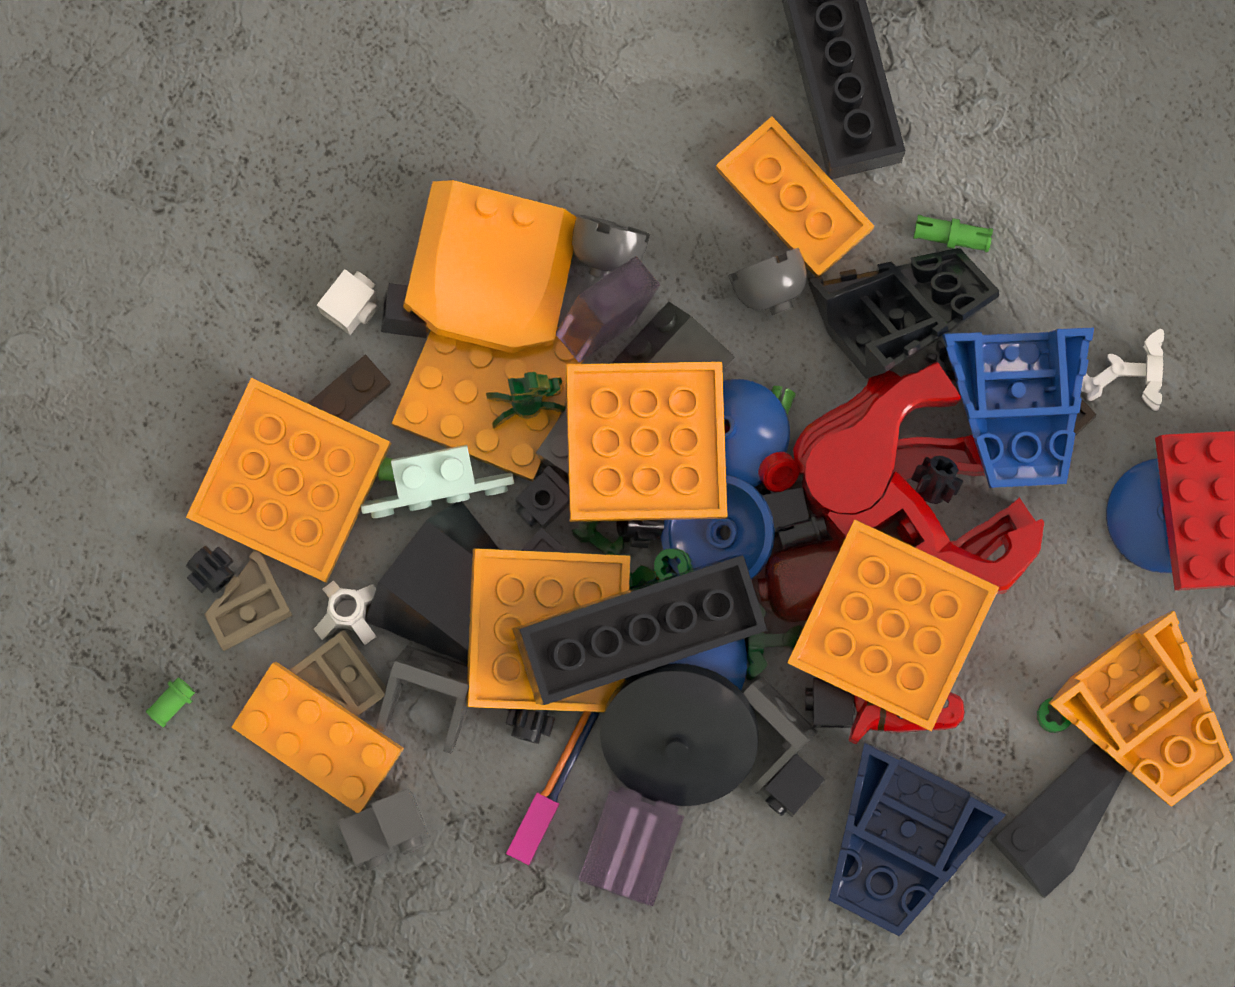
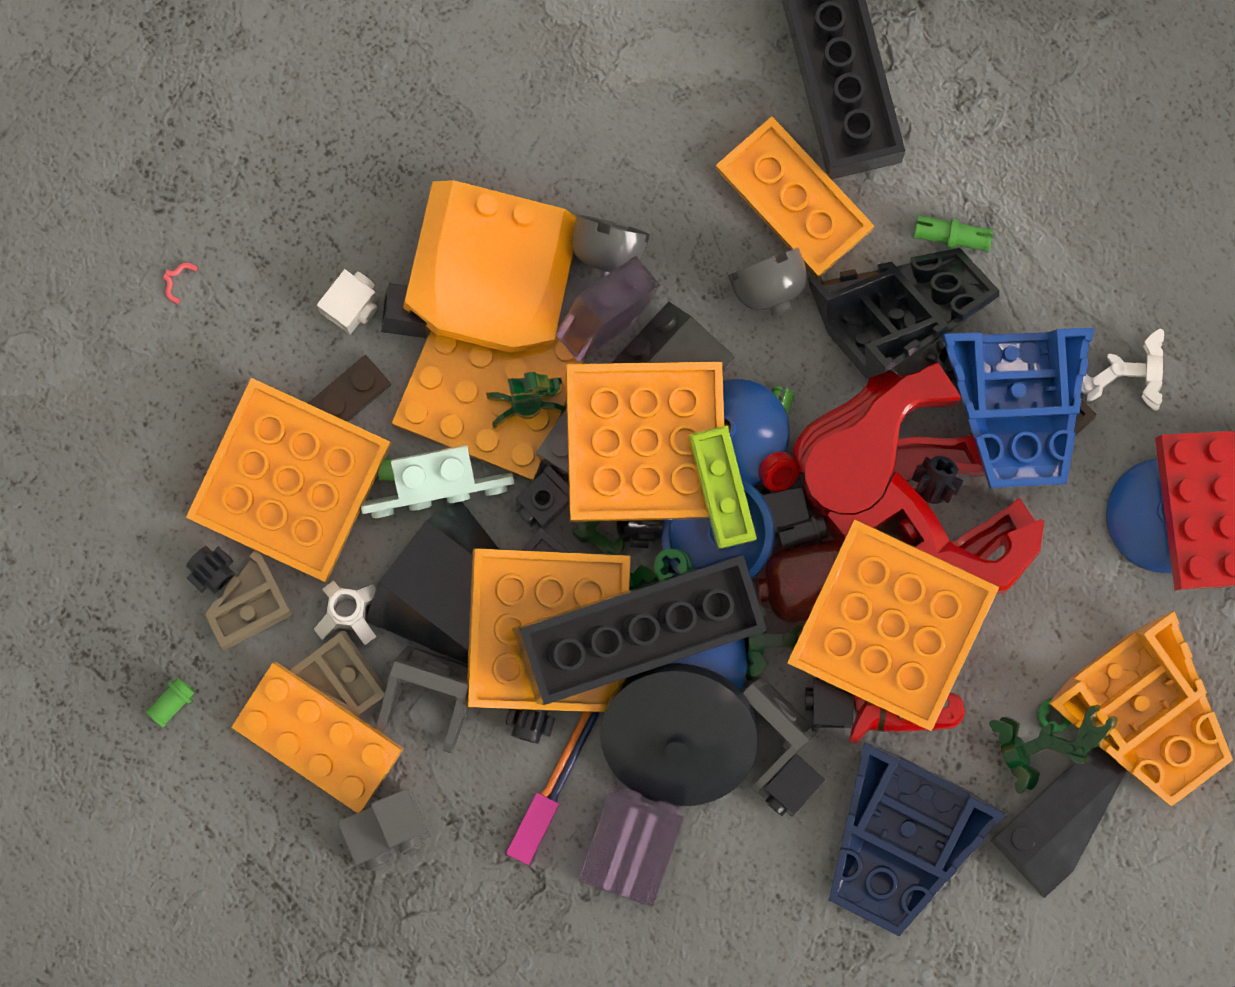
(173, 273): none -> coral piece
(722, 487): none -> lime tile
(1018, 753): none -> dark green piece

